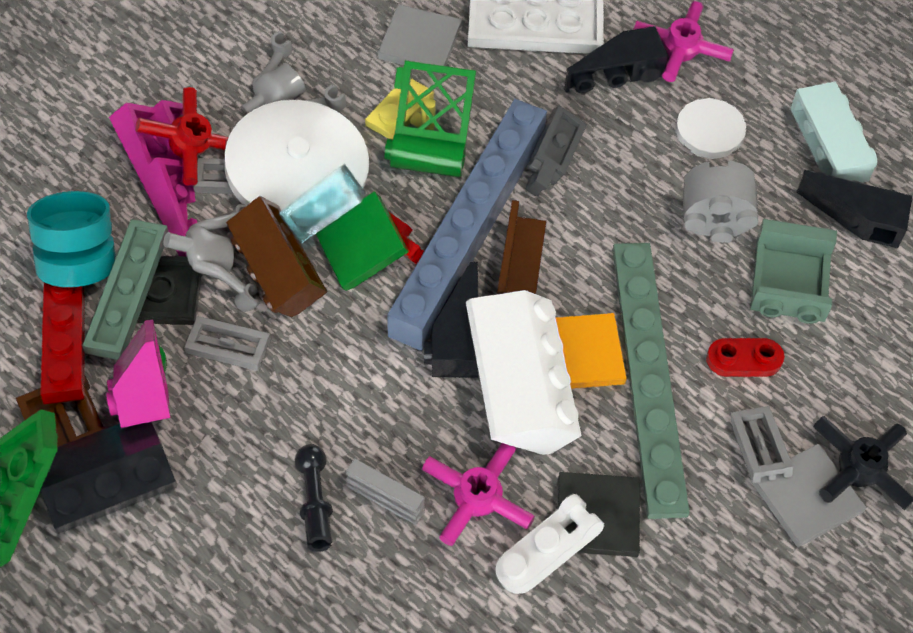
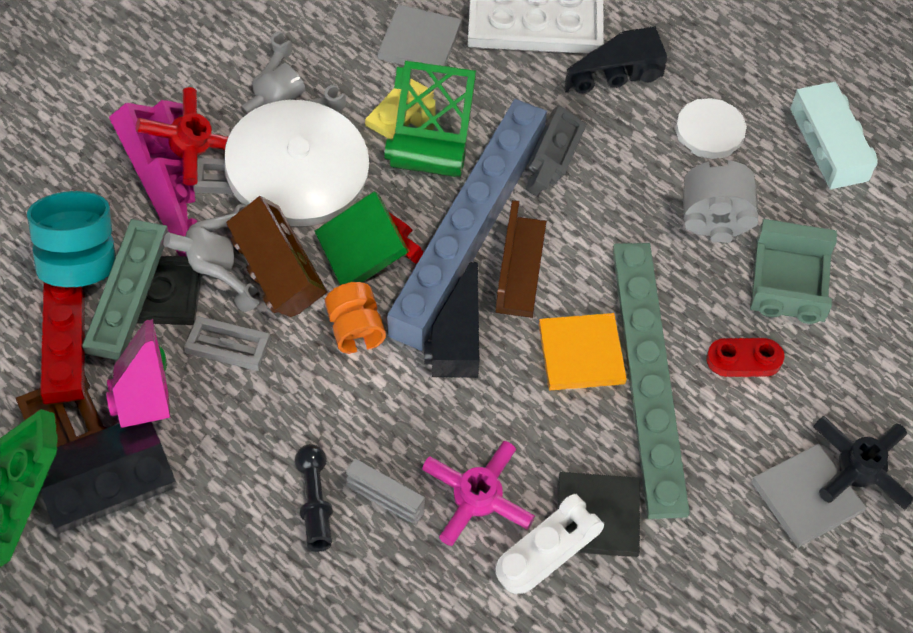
(323, 203): clear light blue slope -> none
(354, 316): none -> orange wheel
(523, 371): white slope -> none
(685, 41): dark pink bar -> none
(767, 468): light grey tile -> none
(863, 209): black slope -> none

